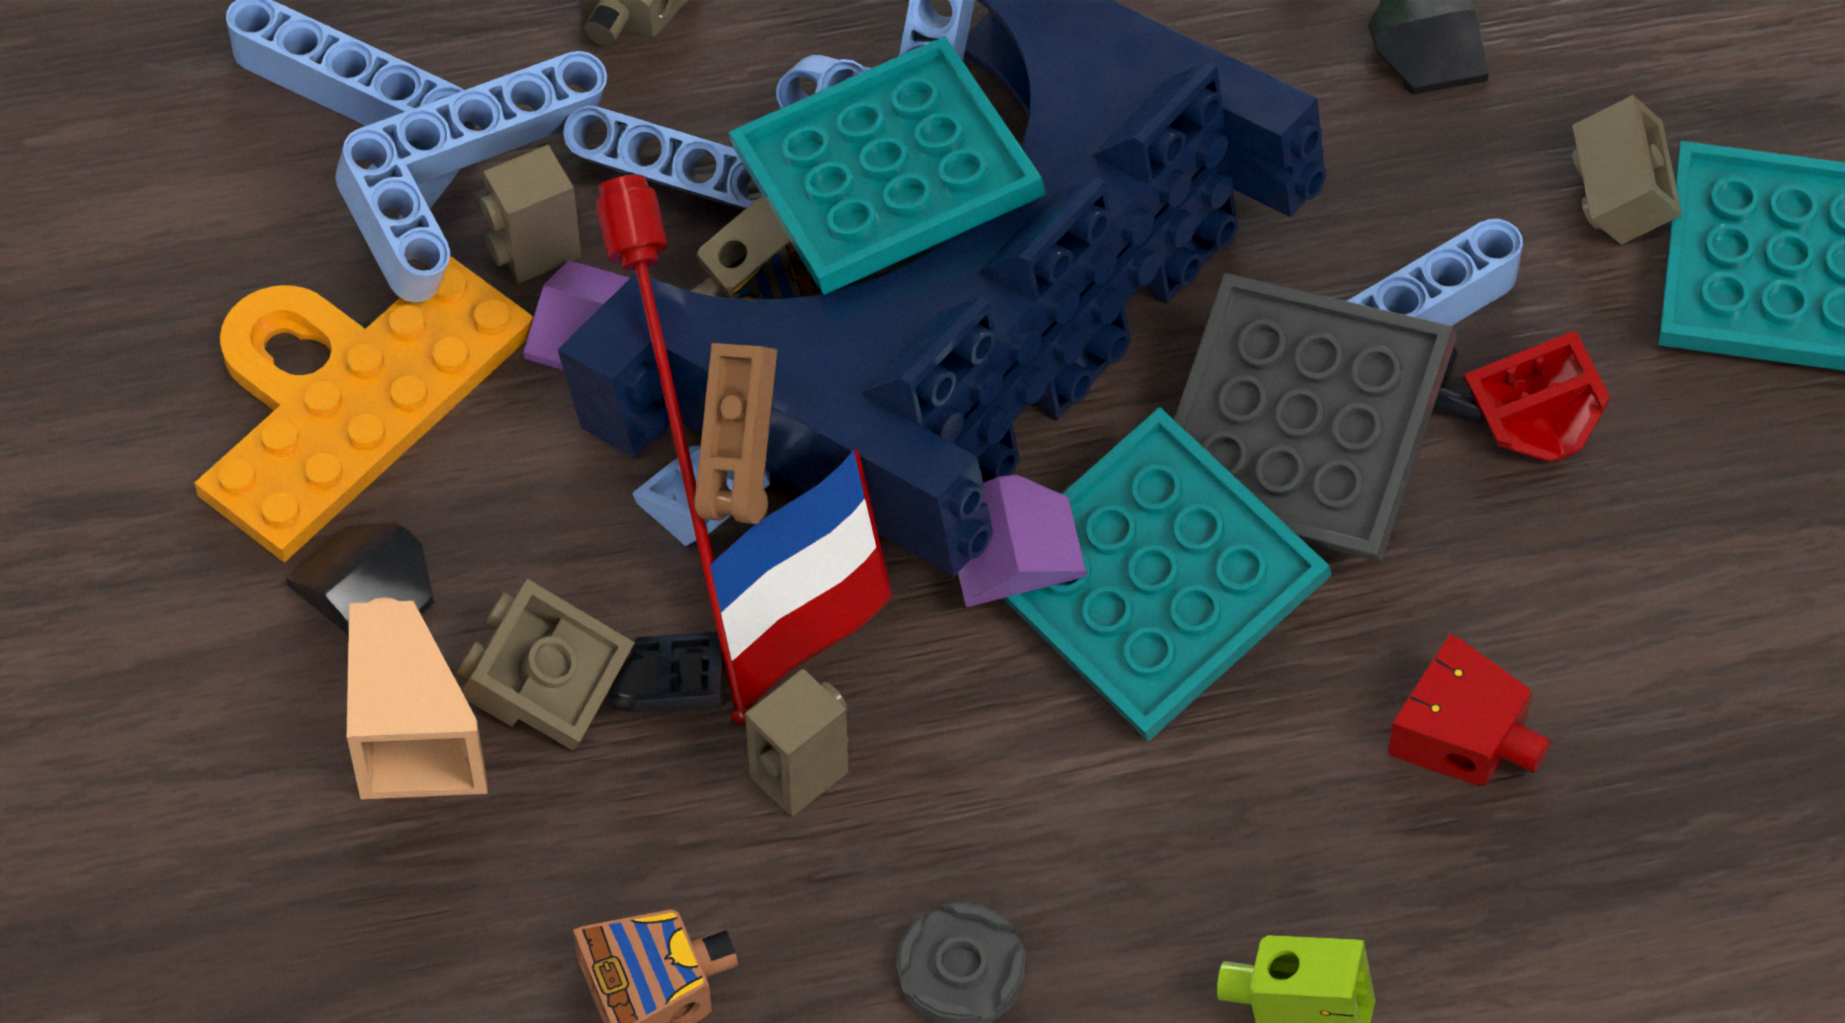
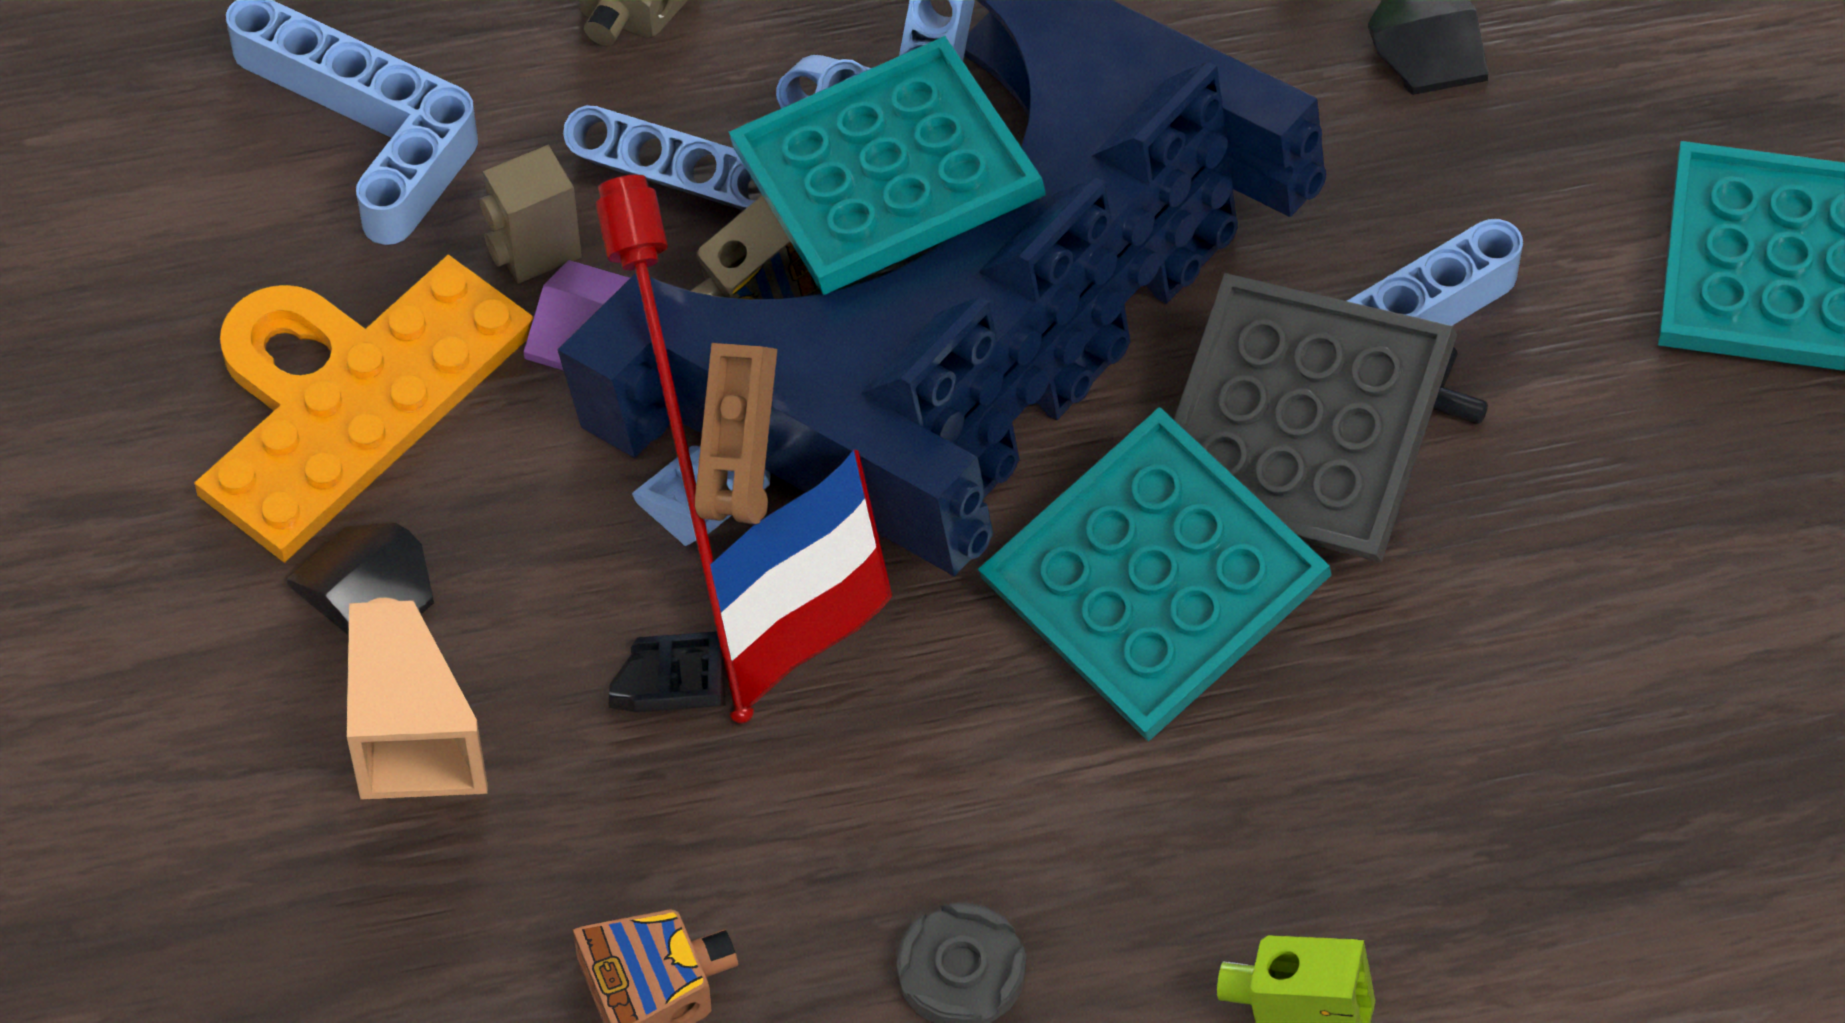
(451, 148): light blue beam -> none
(543, 664): dark tan plate -> none
(798, 741): dark tan brick -> none
(1030, 542): medium lavender slope -> none
(1466, 718): red torso -> none
(1541, 398): red slope -> none
(1625, 170): dark tan brick -> none

